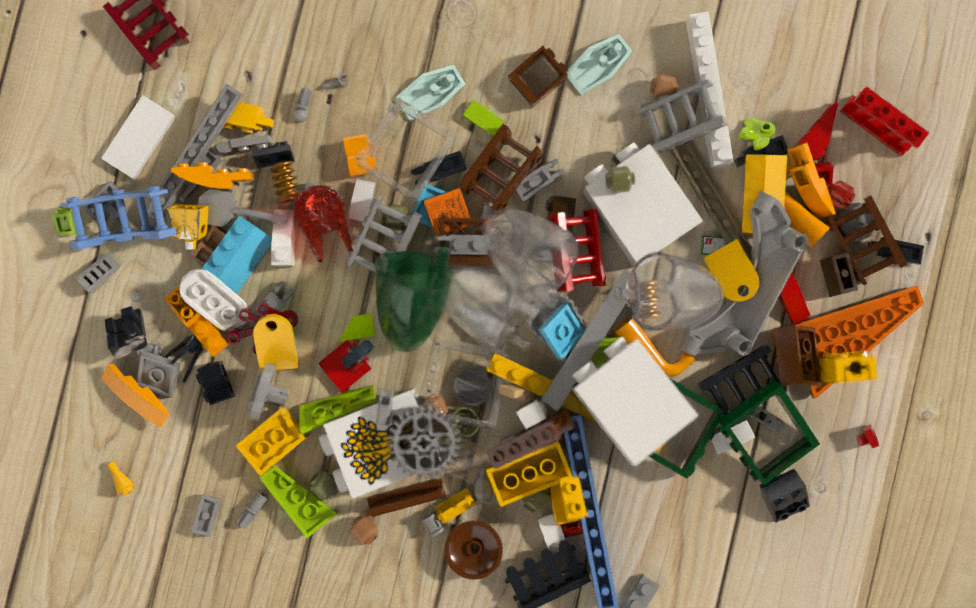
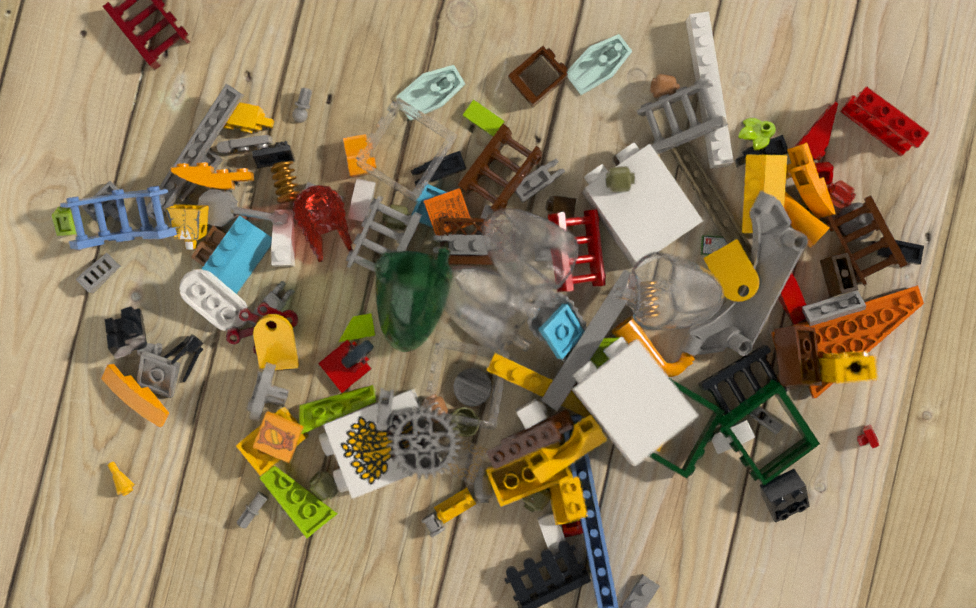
(138, 137): white tile -> none
(201, 327): light orange slope -> none
(206, 515): light grey plate -> none
(215, 383): black brick -> none
(278, 436): none -> light orange tile
(337, 82): light grey hand -> none
(363, 530): medium nougat head -> none
(405, 497): reddish brown fence -> none
(469, 562): reddish brown dish -> none
(516, 393): tan slope -> none
(548, 462): none -> yellow arch
(833, 308): none -> light grey plate

